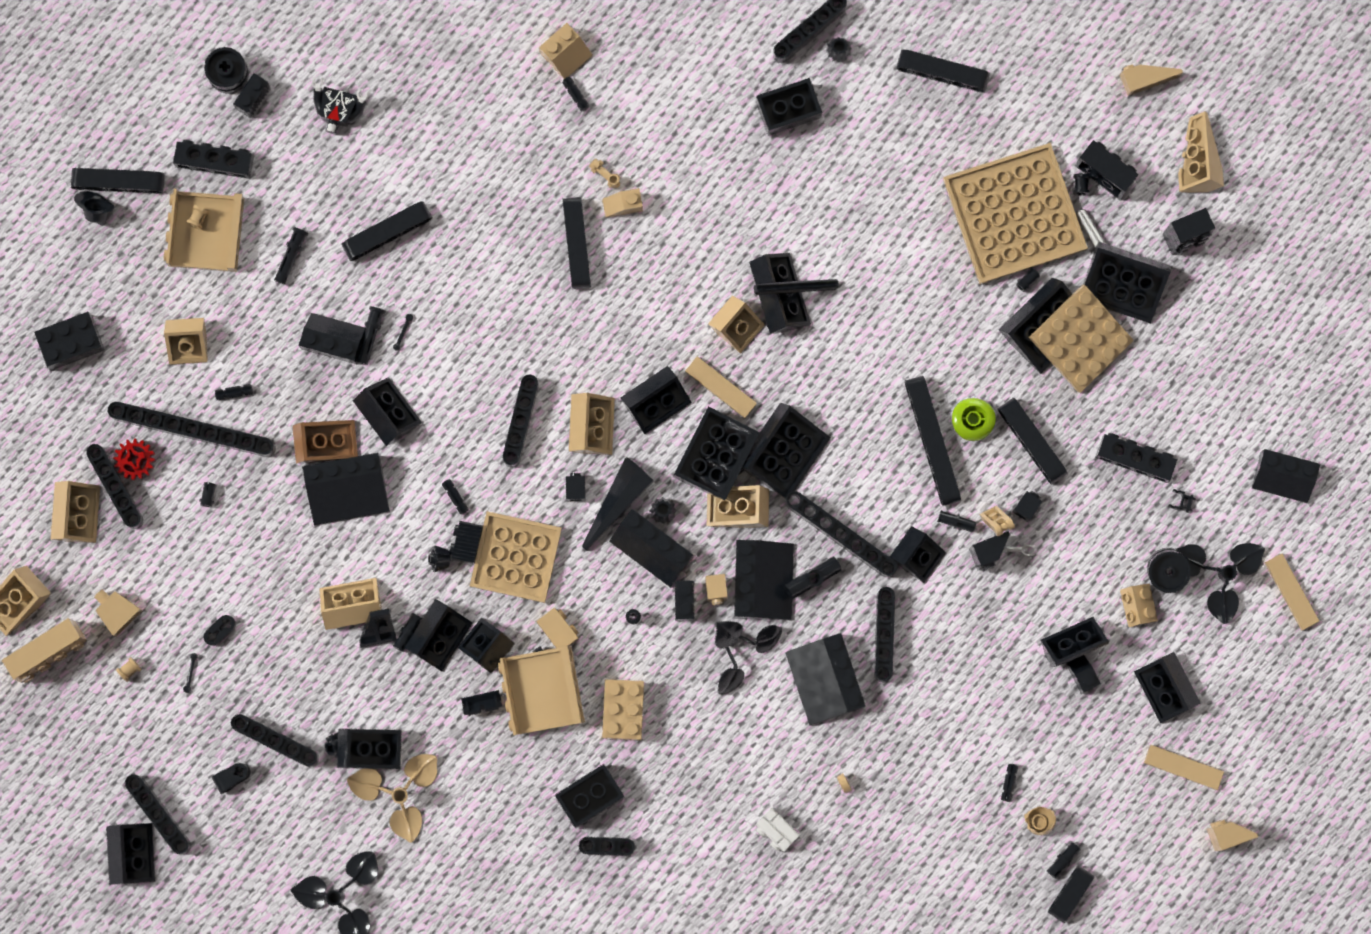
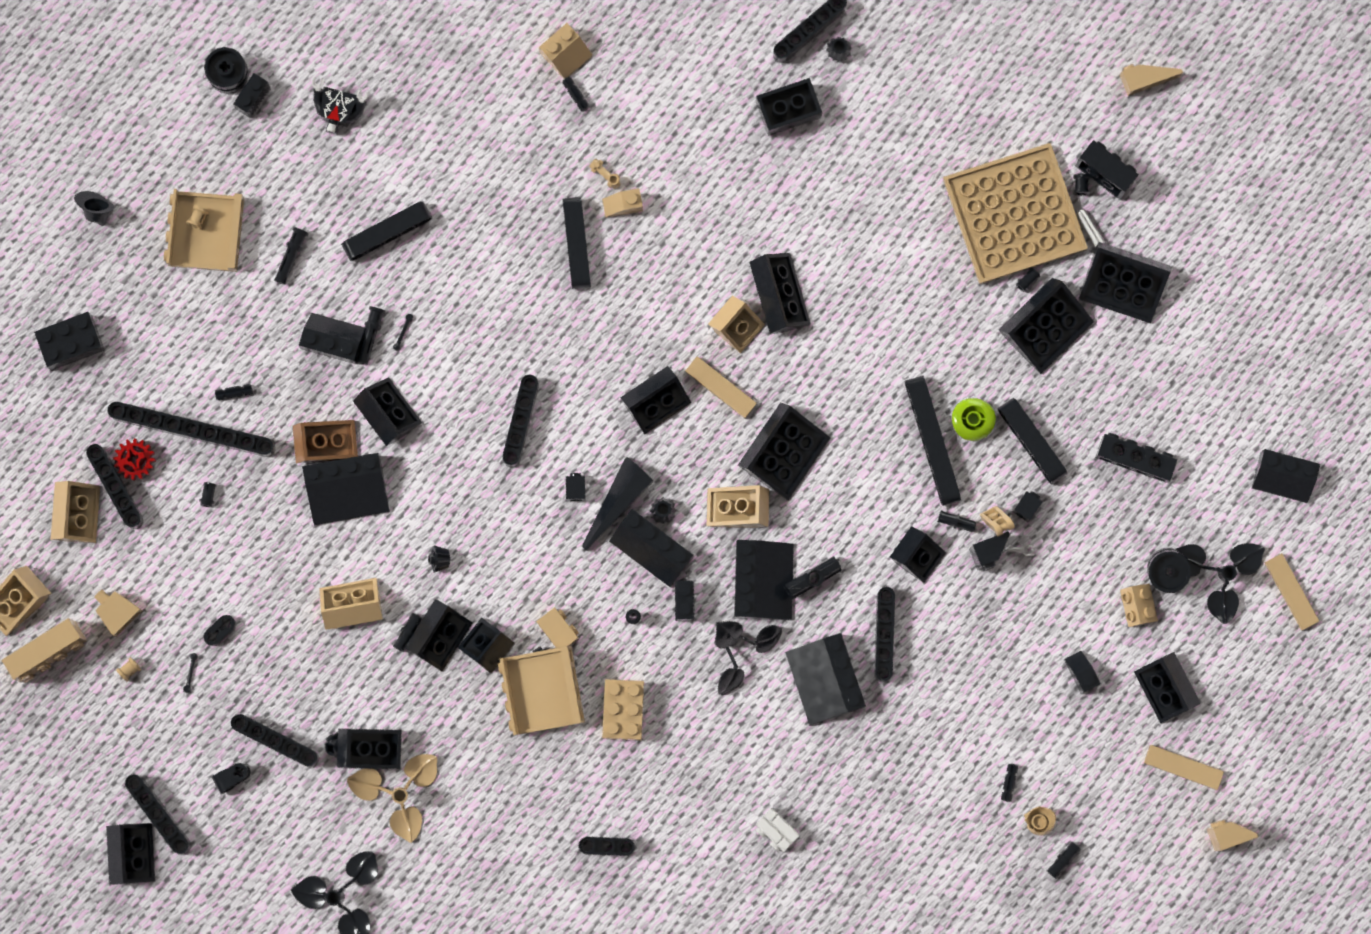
(117, 180): black beam -> none
(186, 340): tan slope -> none
(241, 169): black brick -> none
(378, 629): black wing -> none
(455, 496): black axle -> none
(466, 542): black brick -> none
(486, 701): black hinge -> none
(515, 557): tan plate -> none
(589, 796): black brick -> none
(591, 424): tan slope -> none
(716, 454): black slope -> none
(716, 589): tan brick -> none
(796, 286): black axle -> none
(835, 525): black beam -> none
(844, 783): tan tile -> none
(943, 70): black beam -> none
(1071, 894): black beam -> none
(1073, 642): black slope -> none
(1081, 338): tan plate -> none
(1182, 493): black piece -> none
(1189, 231): black brick -> none
(1202, 164): tan wedge -> none

